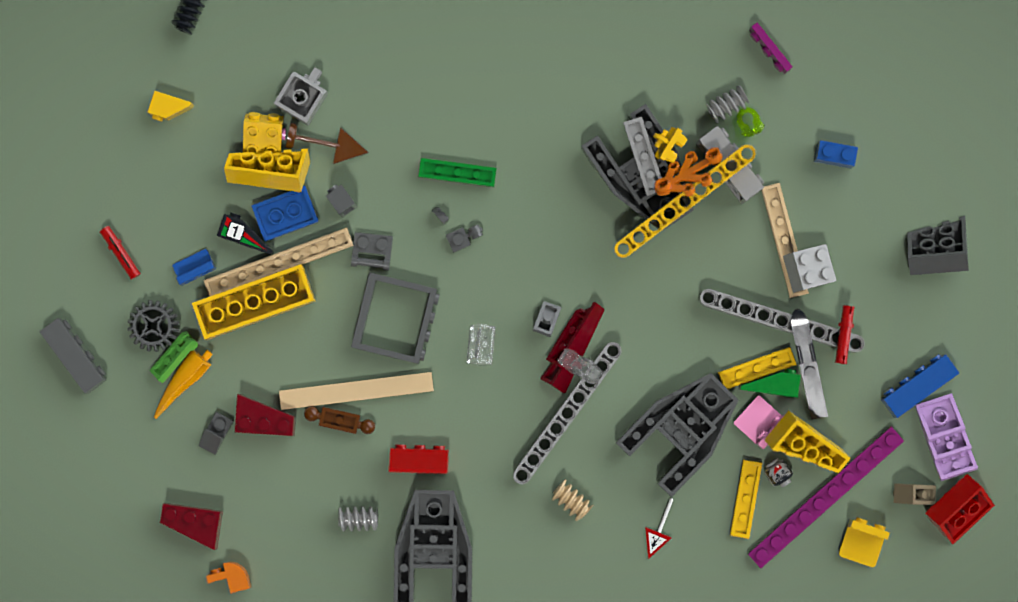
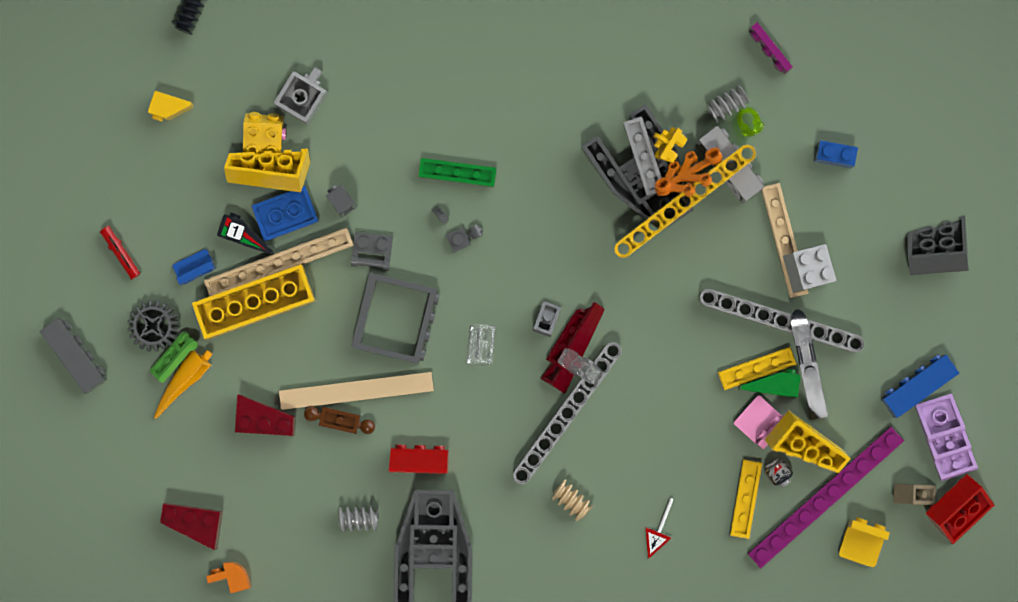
(215, 433): dark grey slope -> none
(345, 147): reddish brown piece -> none
(691, 421): dark grey wedge -> none
(844, 334): red pin -> none

